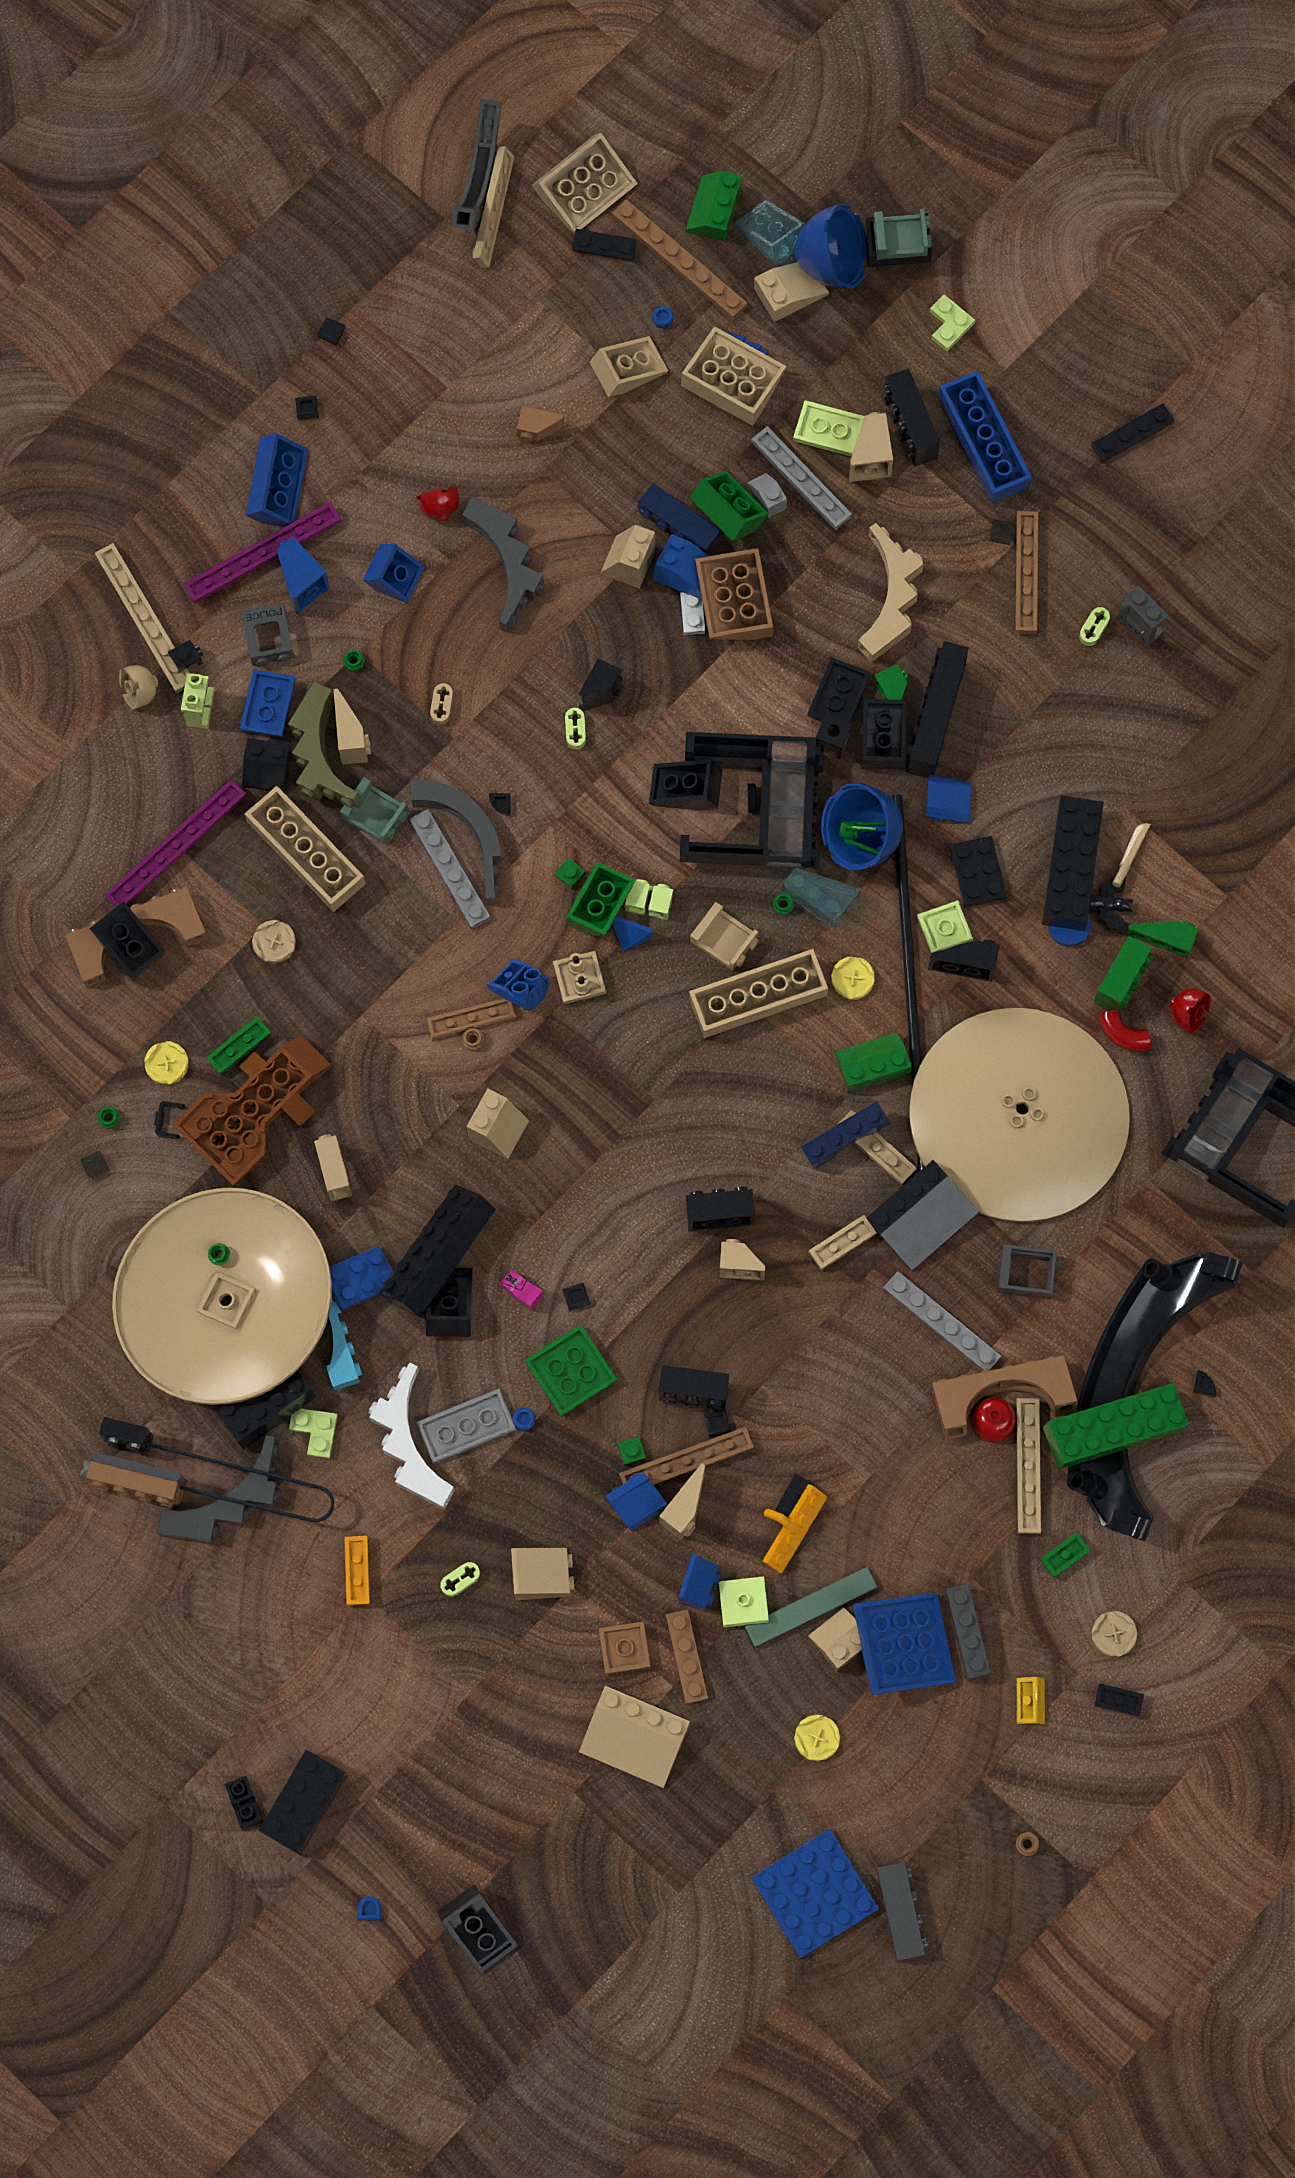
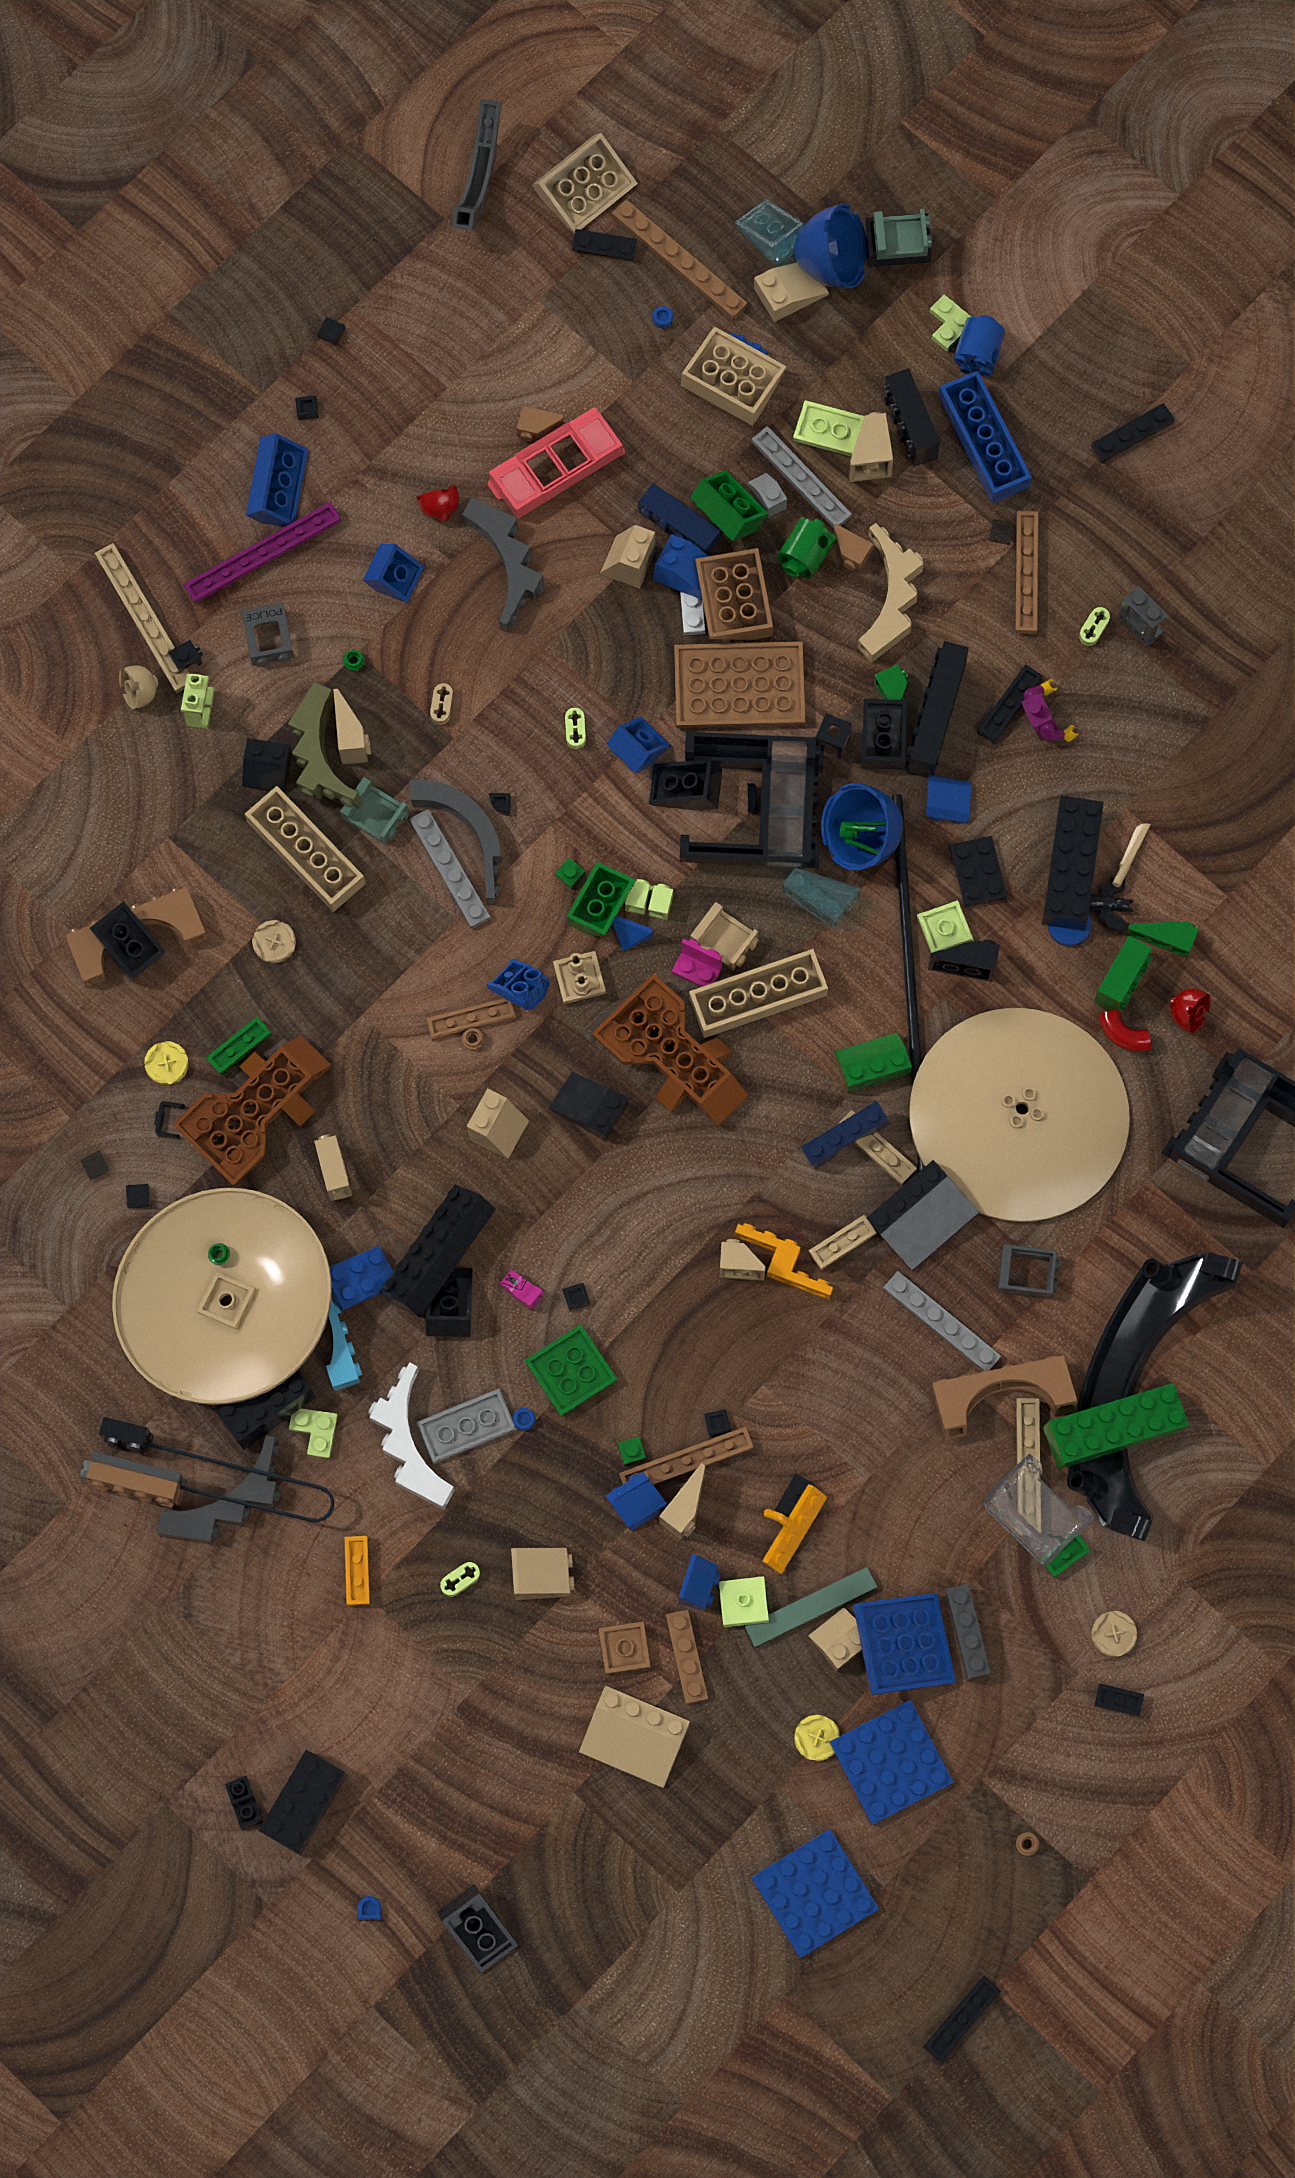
(108, 1111): green plate -> none
(137, 1196): none -> black tile
(176, 844): magenta plate -> none
(267, 704): blue plate -> none
(302, 574): blue slope -> none
(493, 207): tan plate -> none
(522, 489): none -> coral piece
(590, 1105): none -> black slope
(600, 686): black slope -> none
(627, 365): tan slope -> none
(637, 744): none -> blue slope
(690, 1068): none -> dark orange piece
(693, 1387): black brick -> none
(697, 964): none -> dark pink bracket
(715, 205): green slope -> none
(720, 1209): black brick -> none
(739, 684): none -> medium nougat plate
(783, 897): green plate -> none
(784, 1261): none -> light orange bracket
(805, 548): none -> green cylinder
(839, 691): black plate -> none
(852, 549): none -> medium nougat slope
(852, 978): light yellow tile -> none
(891, 1762): none -> blue plate
(900, 1911): dark grey brick -> none
(961, 2019): none -> black tile
(979, 345): none -> blue cylinder
(993, 1420): red cylinder -> none
(1009, 704): none -> black tile
(1031, 1700): yellow slope -> none
(1035, 1512): none -> clear windscreen
(1041, 716): none -> magenta torso
(1204, 1385): black tile -> none

